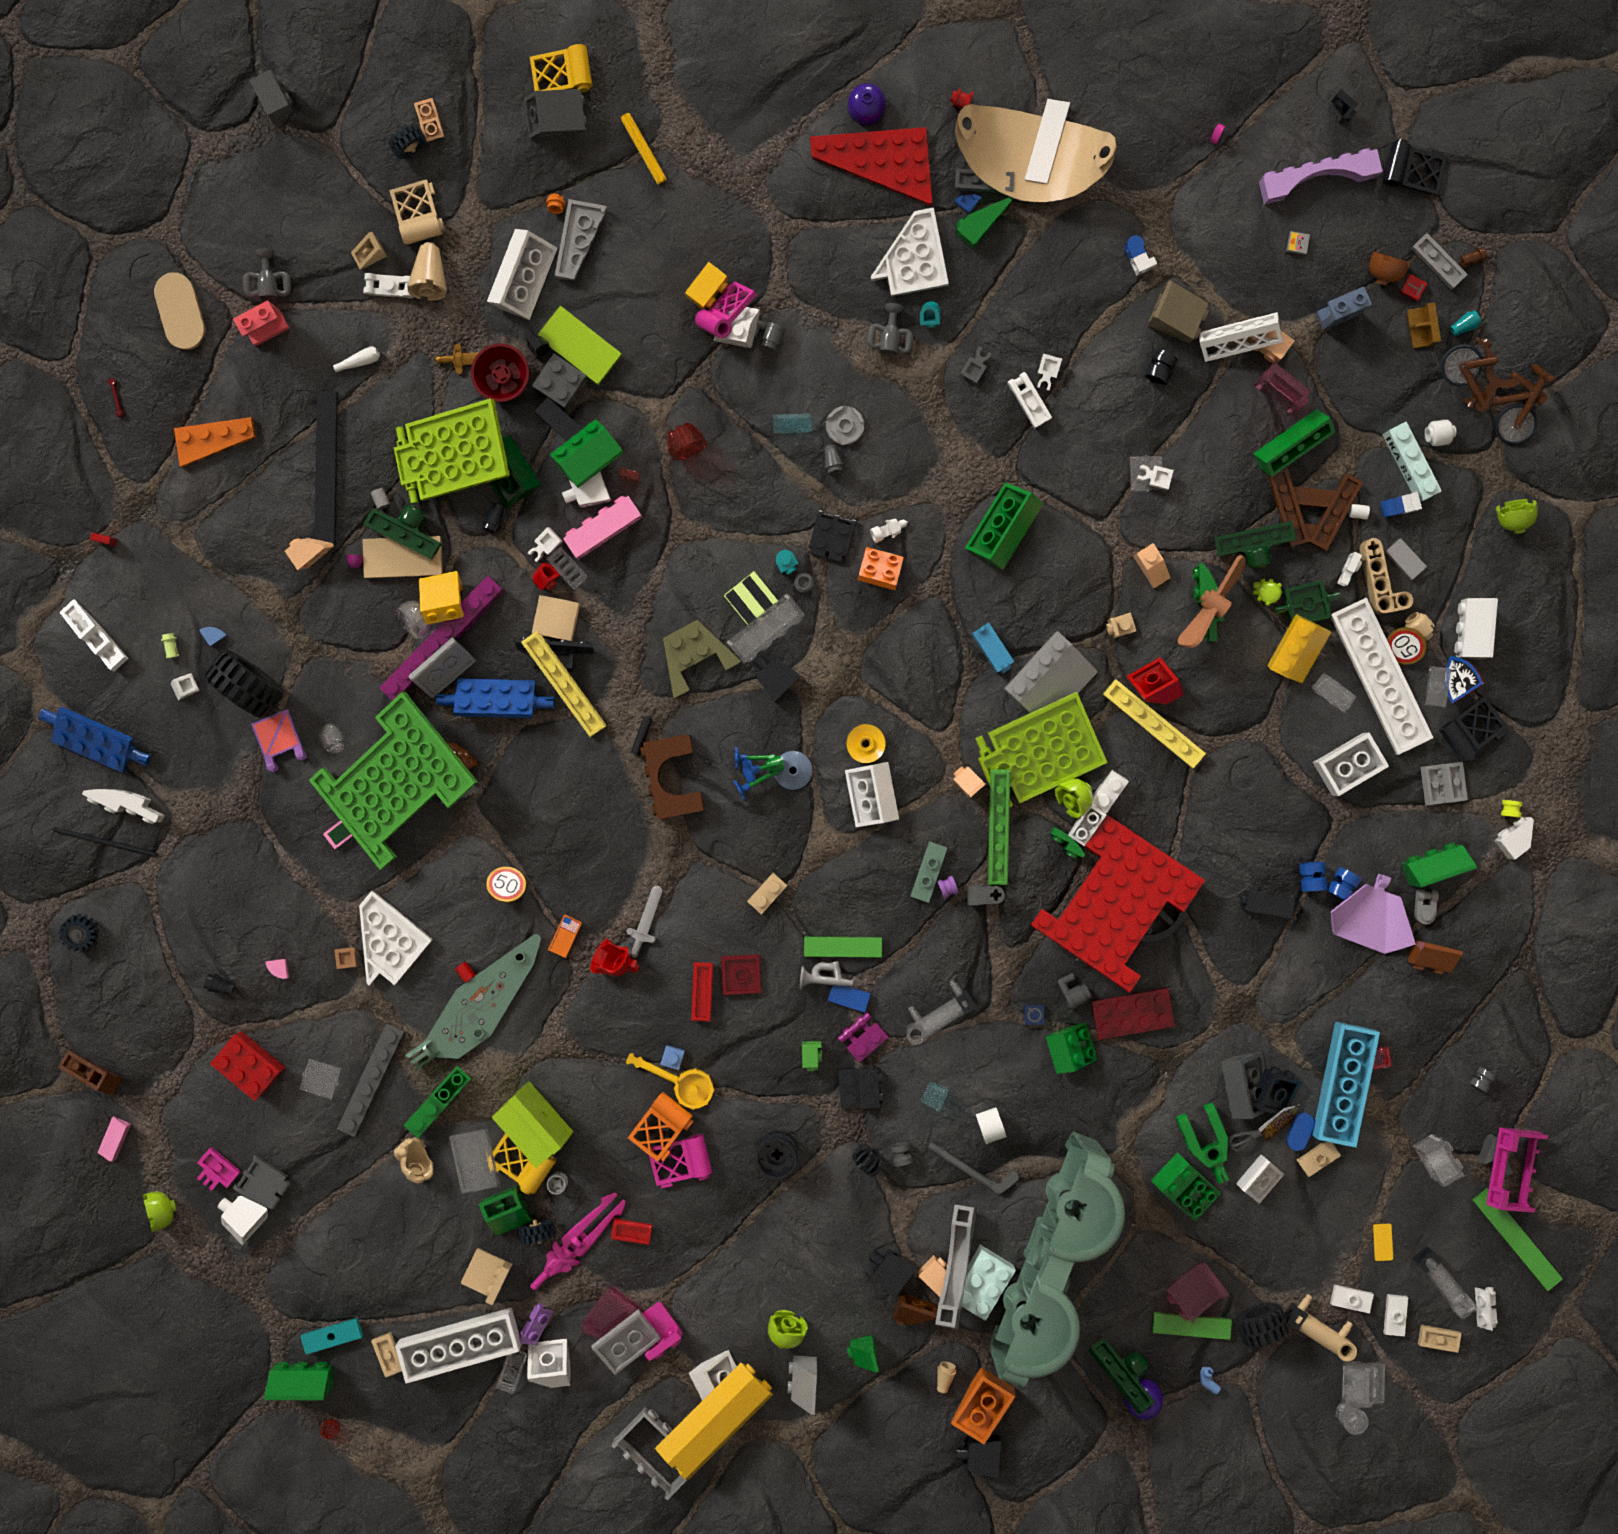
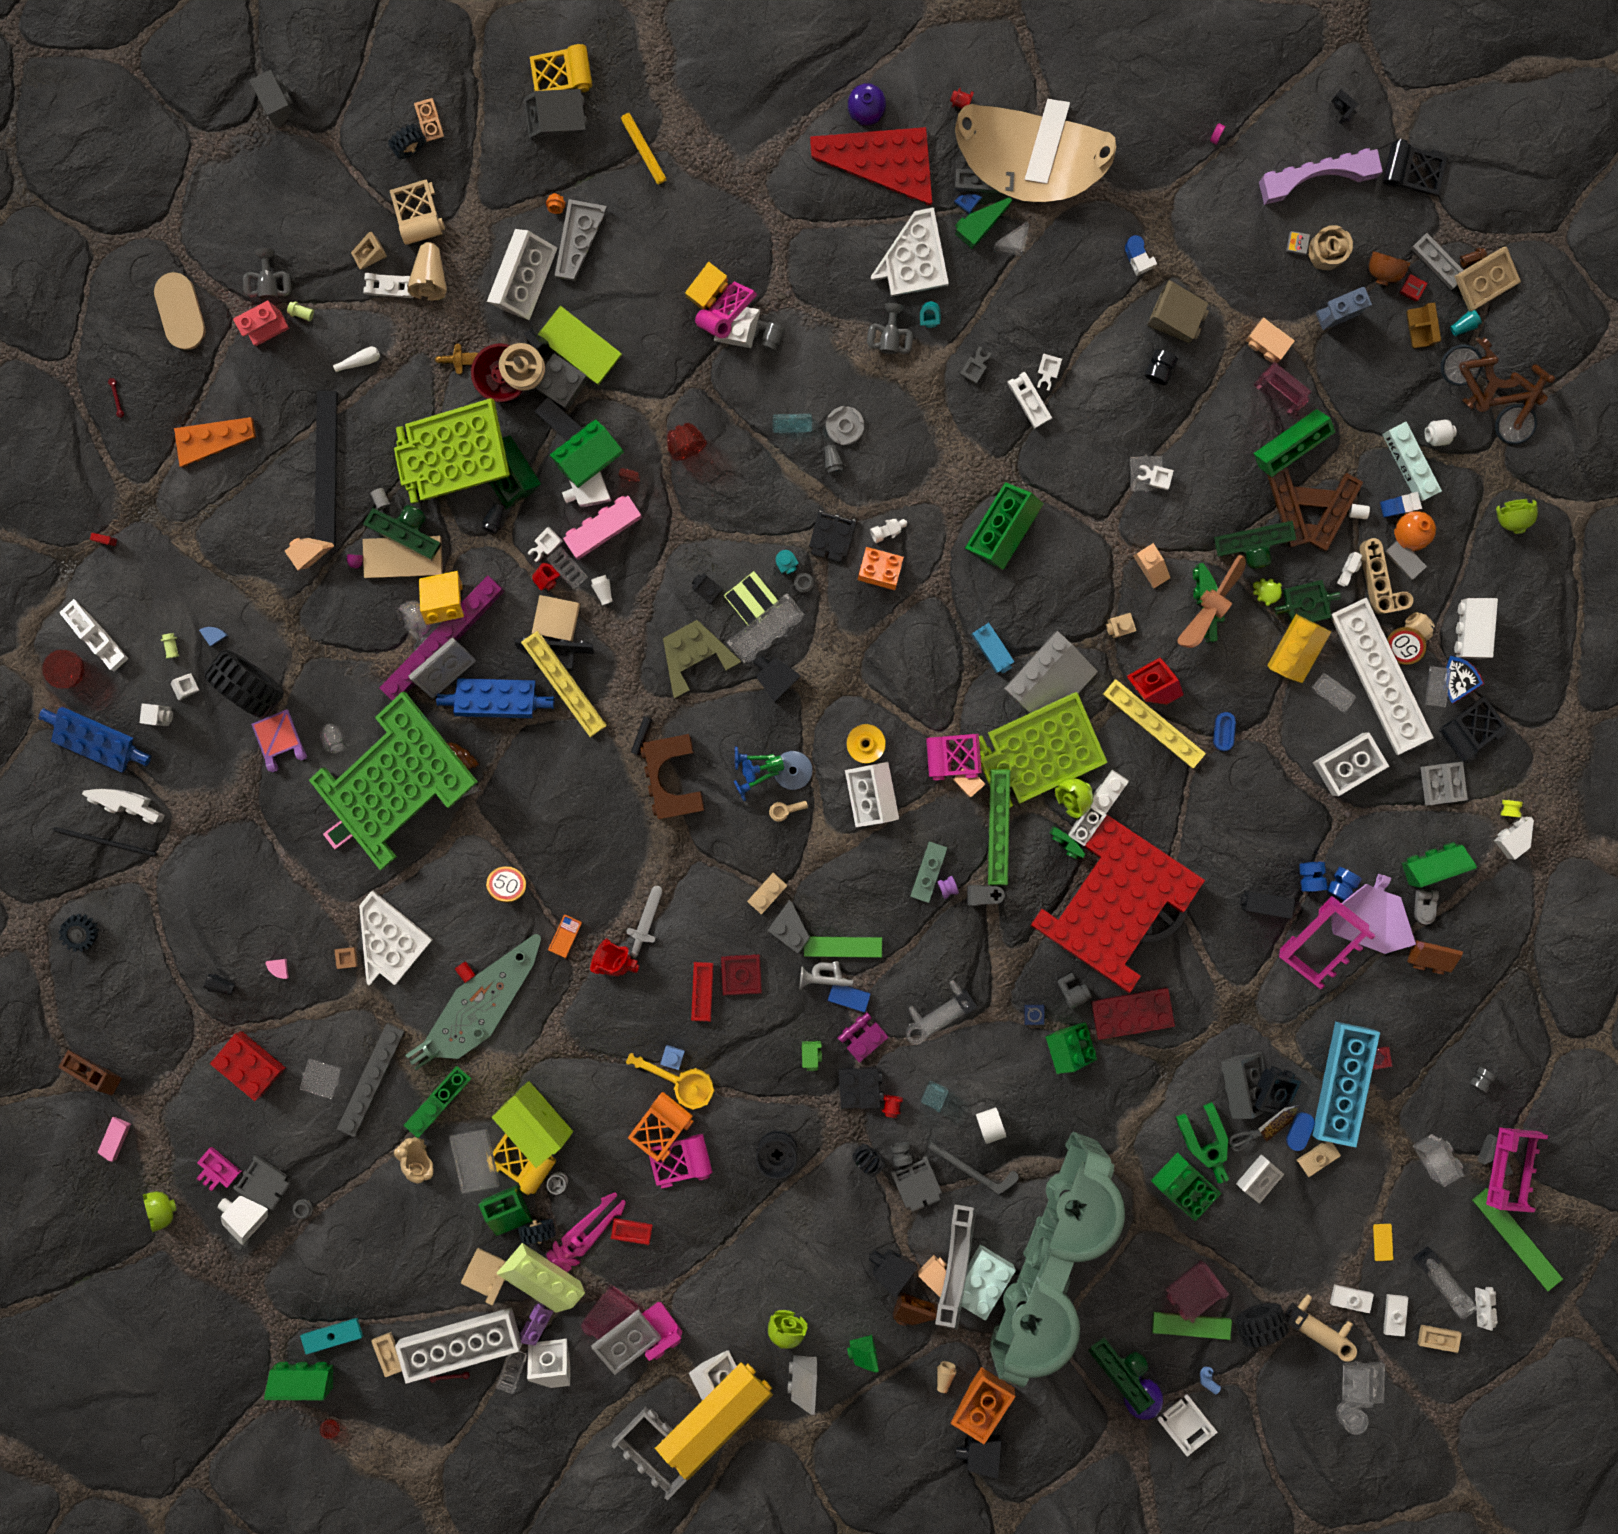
(63, 669): none -> clear red piece
(156, 715): none -> white slope
(300, 311): none -> yellowish green pin
(302, 1209): none -> dark grey plate
(465, 1375): none -> dark red hinge
(522, 366): none -> tan wheel
(541, 1279): none -> yellowish green slope
(601, 586): none -> white cone
(706, 587): none -> black bracket
(780, 811): none -> tan plate
(790, 928): none -> dark grey wing
(892, 1105): none -> red brick
(917, 1185): none -> dark grey plate
(940, 760): none -> dark pink piece
(1014, 242): none -> clear slope
(1183, 1422): none -> white container
(1224, 731): none -> blue tile
(1239, 333): white fence -> none
(1330, 248): none -> tan brick
(1330, 906): none -> dark pink hinge
(1415, 530): none -> orange cylinder
(1487, 278): none -> tan tile

